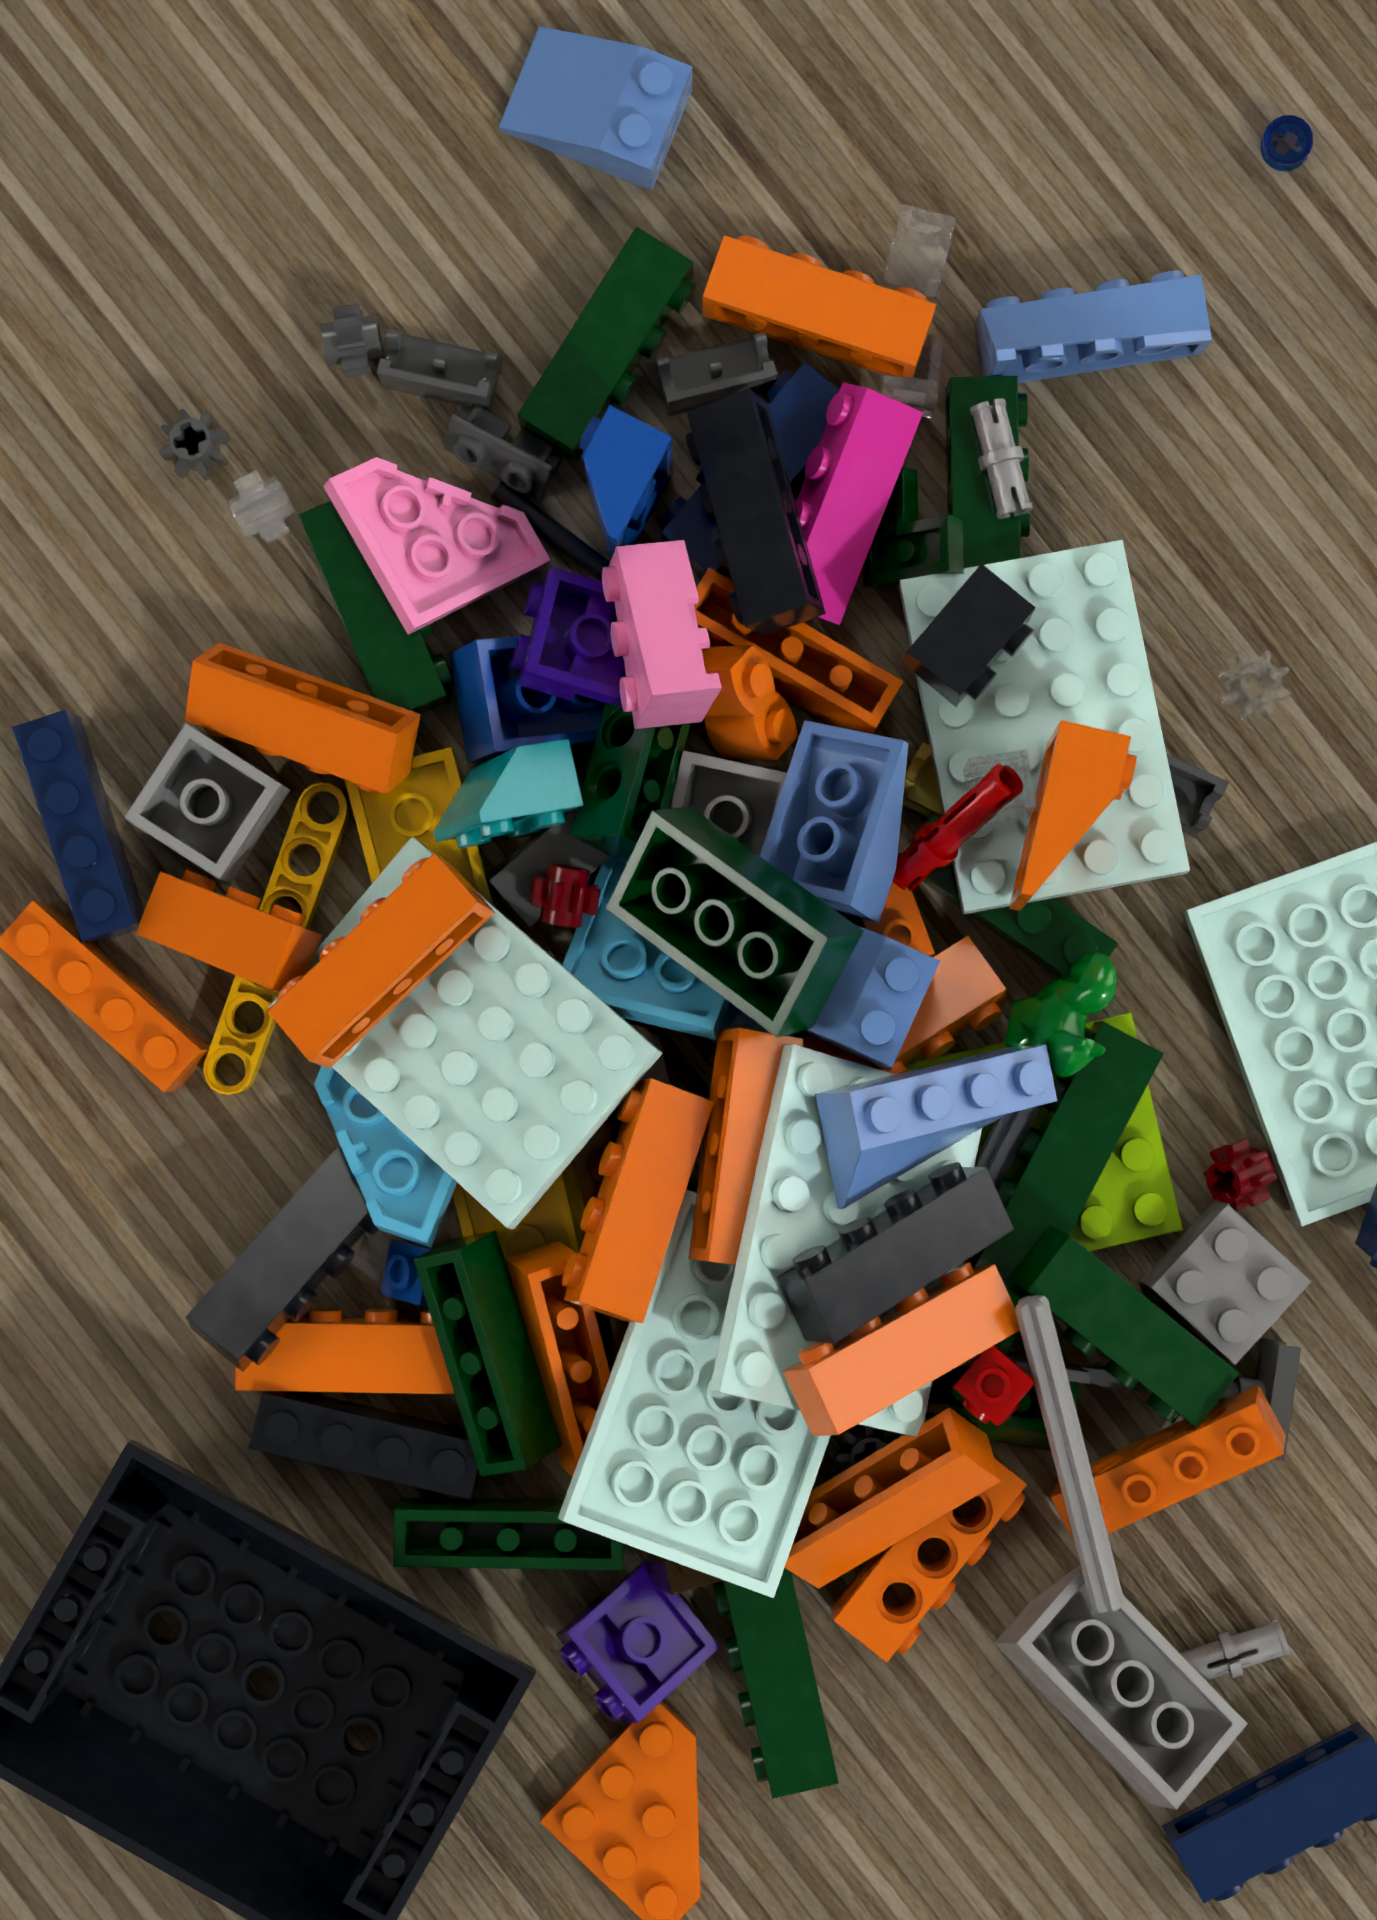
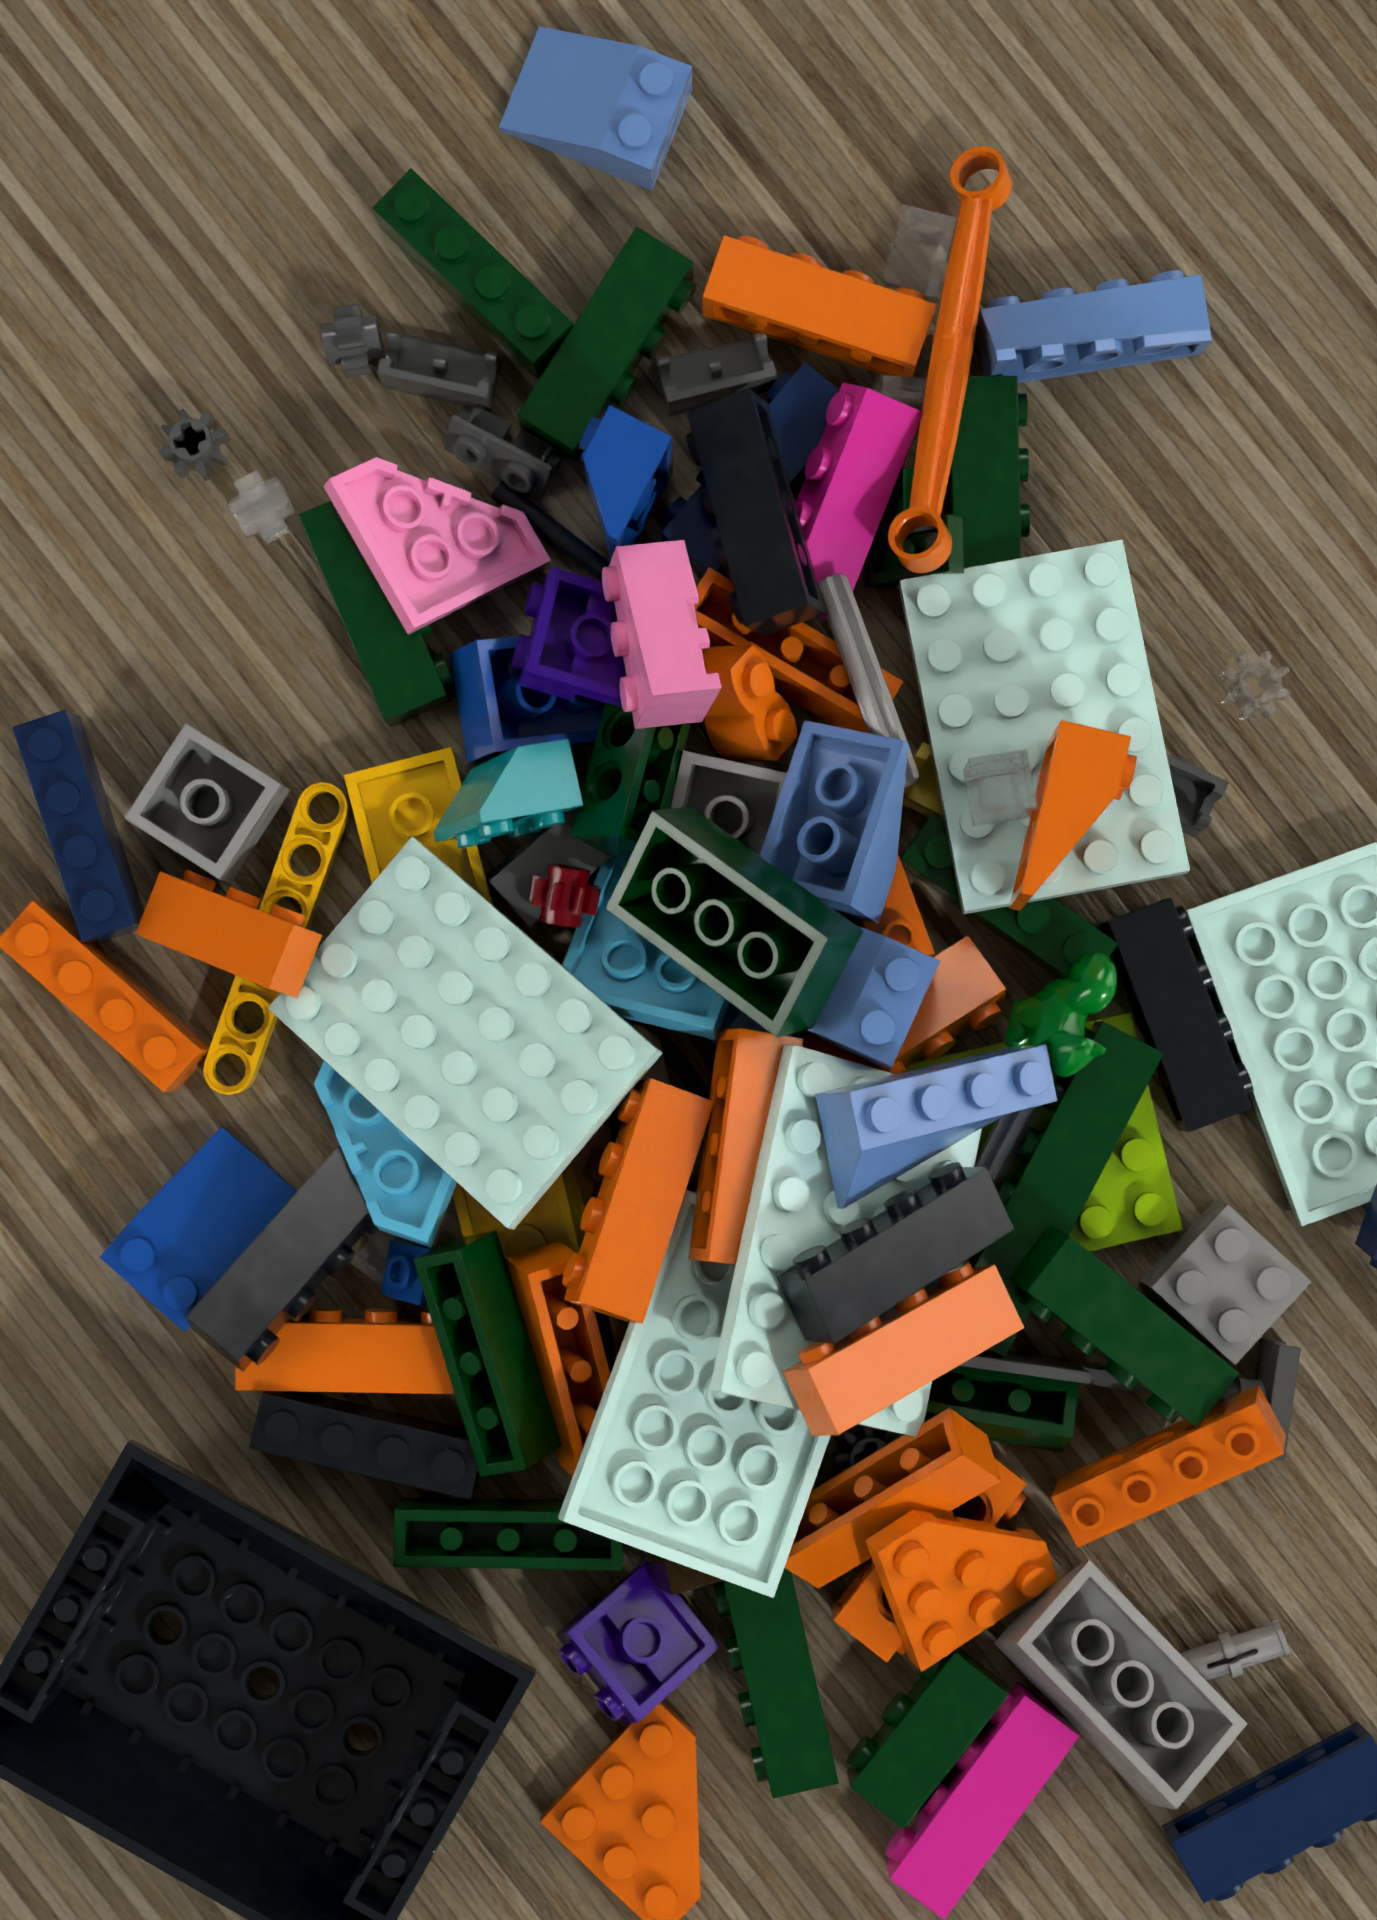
(198, 1225): none -> blue slope
(302, 718): orange brick -> none
(379, 960): orange brick -> none
(472, 272): none -> dark green brick
(862, 664): none -> light grey axle
(924, 1735): none -> dark green brick
(938, 841): red pin -> none
(950, 358): none -> orange piece
(955, 1578): none -> orange plate
(970, 636): black brick -> none
(979, 1801): none -> dark pink brick
(993, 1386): red bracket -> none
(1001, 458): light grey pin -> none
(1069, 1453): light grey axle -> none
(1177, 1015): none -> black brick
(1239, 1175): dark red gear -> none
(1292, 158): clear blue bush -> none

